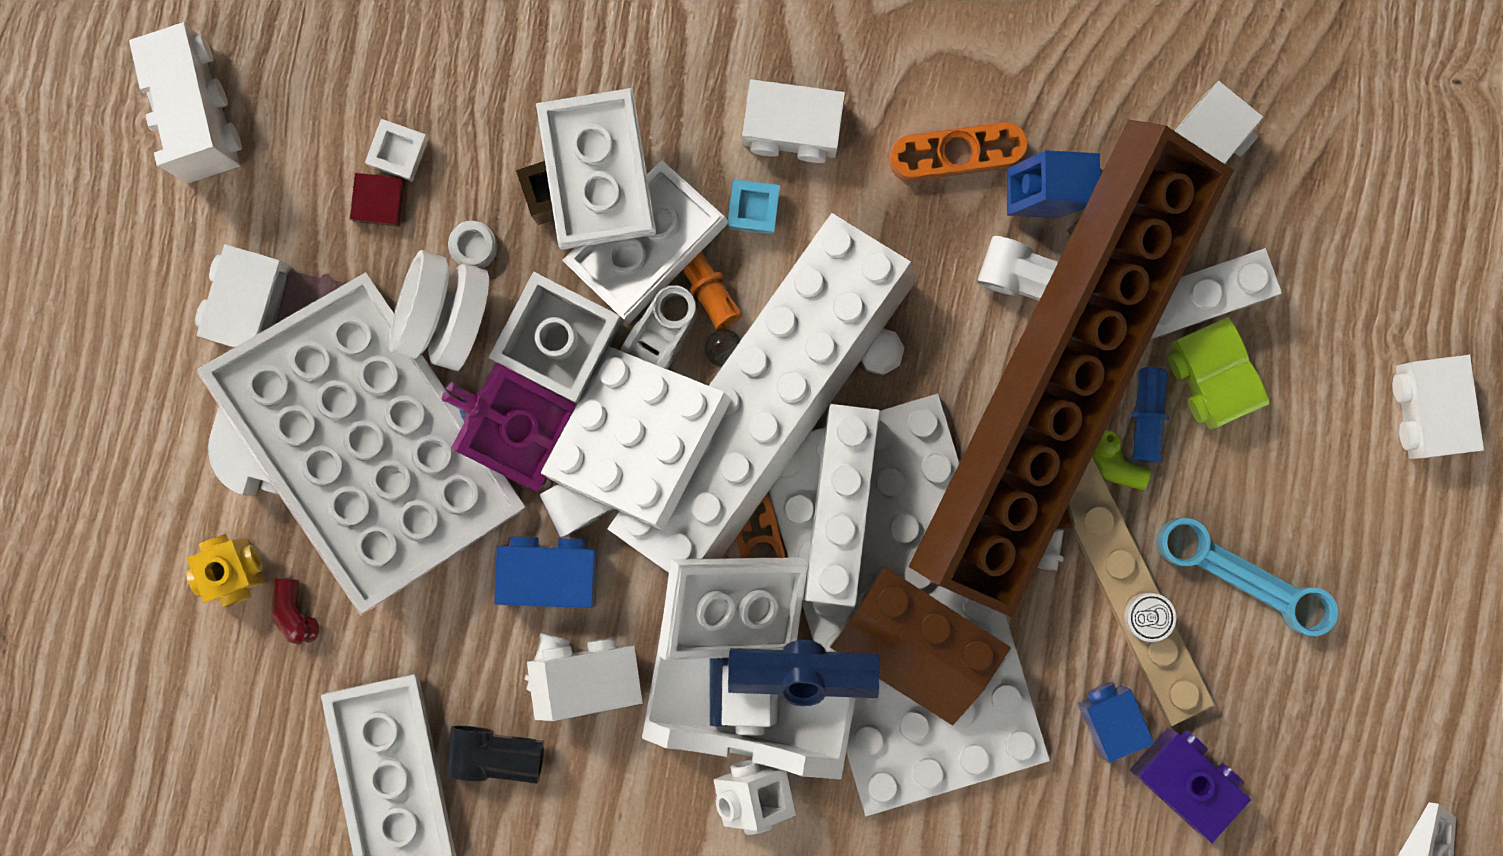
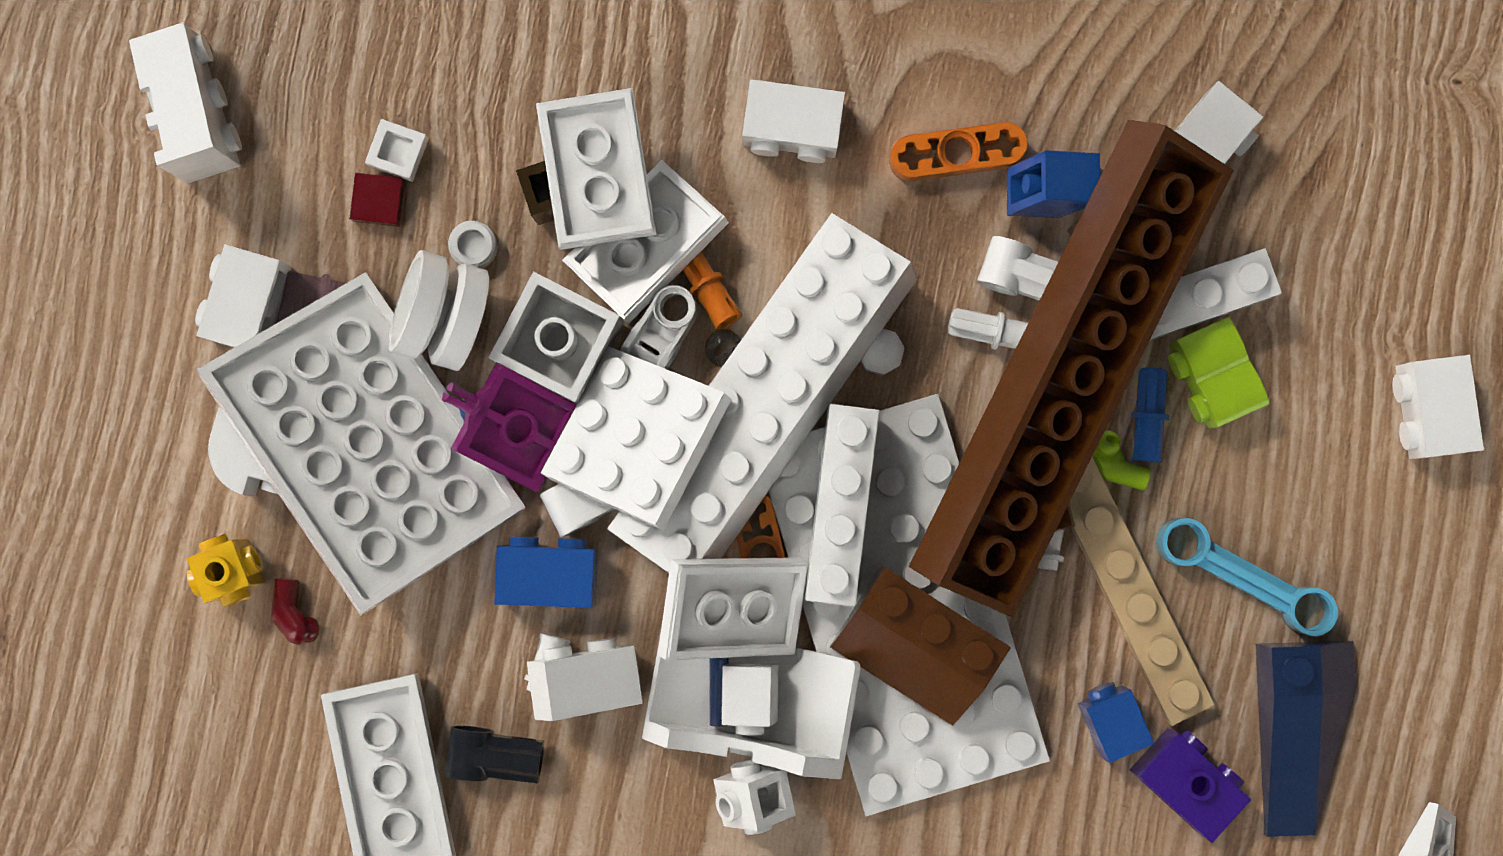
(753, 206): medium azure plate -> none
(803, 673): dark blue piece -> none
(986, 328): none -> white axle
(1150, 617): white tile -> none
(1302, 719): none -> dark blue wedge

